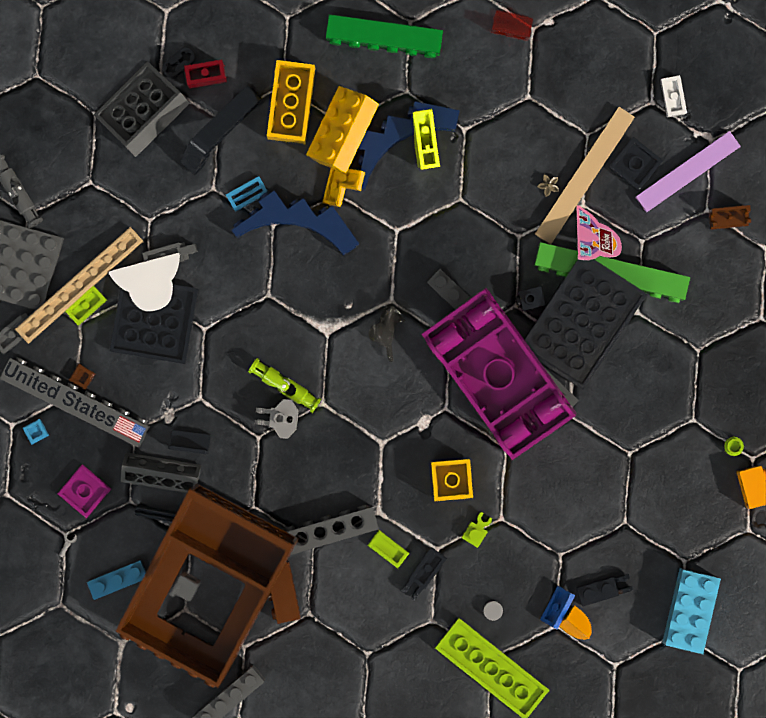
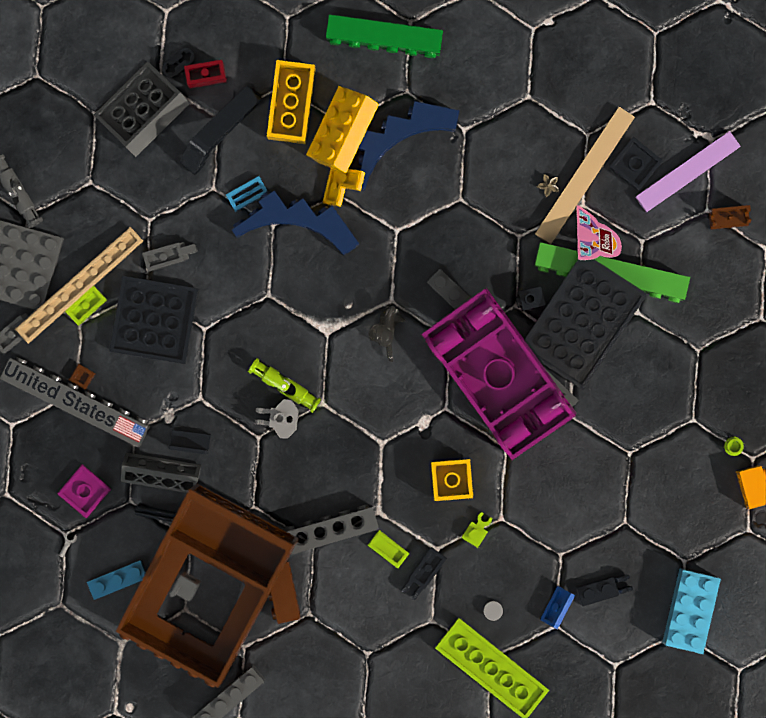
(35, 431): dark azure tile -> none
(148, 281): white sticker -> none
(425, 139): neon yellow slope -> none
(512, 25): clear red panel -> none
(576, 624): light orange brick -> none
(673, 96): white plate -> none

